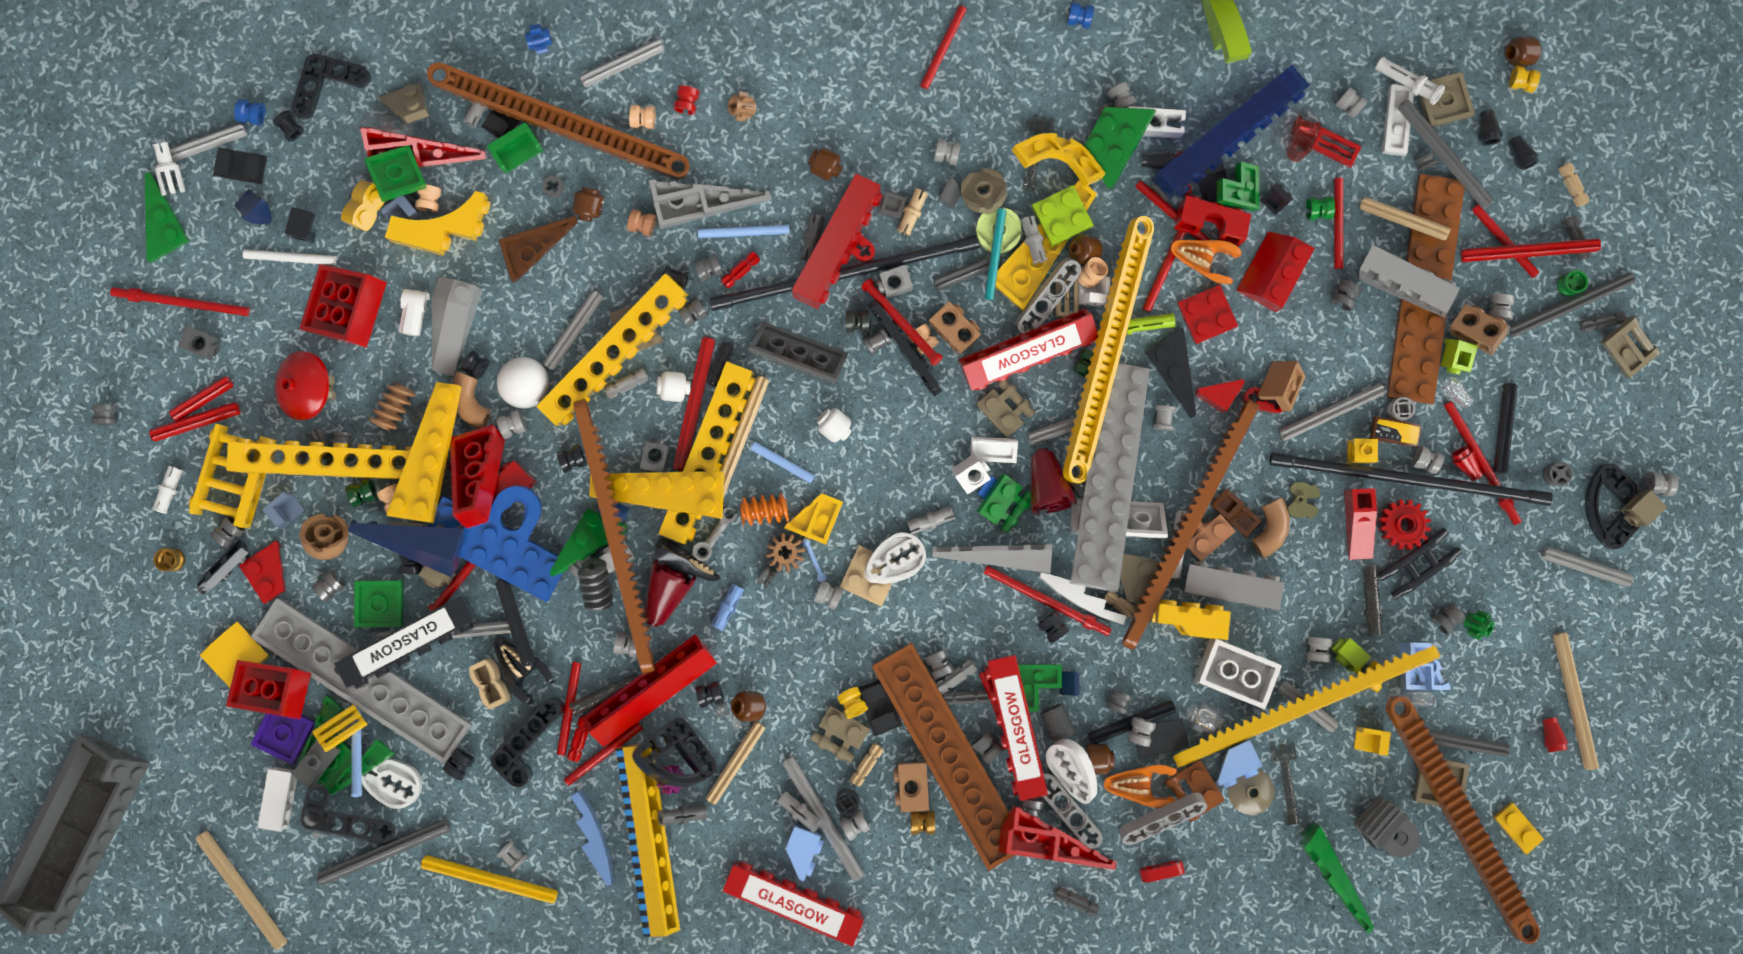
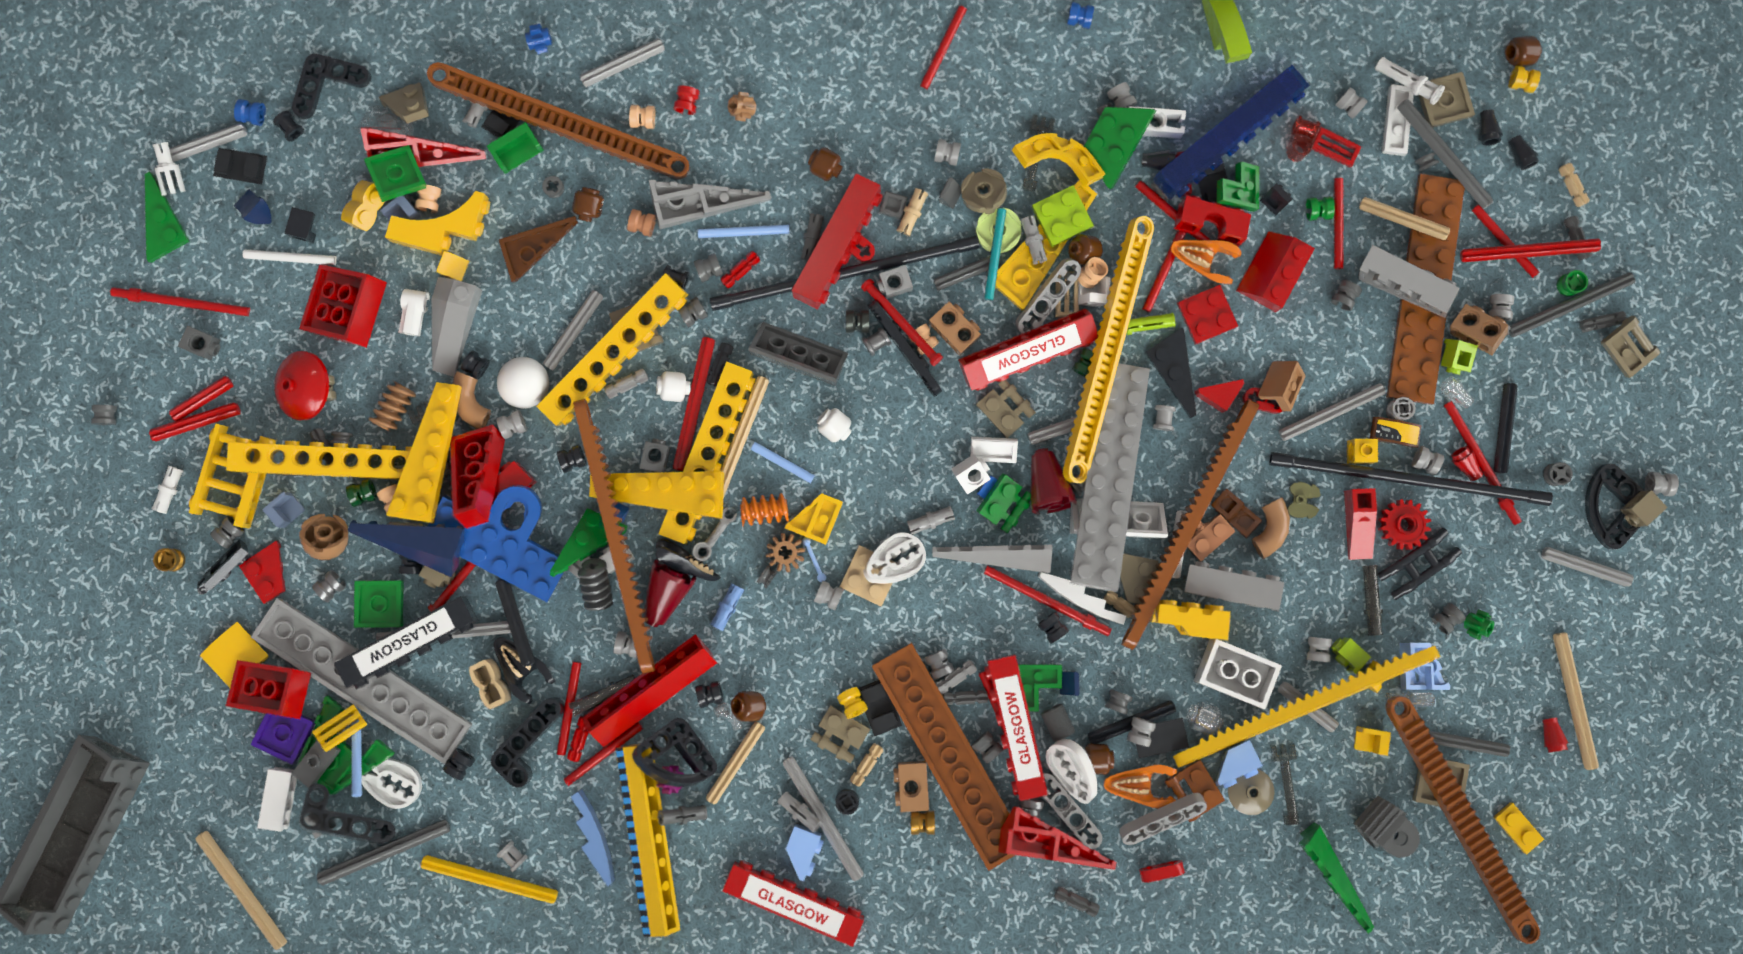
(452, 266): none -> yellow slope
(850, 827): light grey wheel -> none

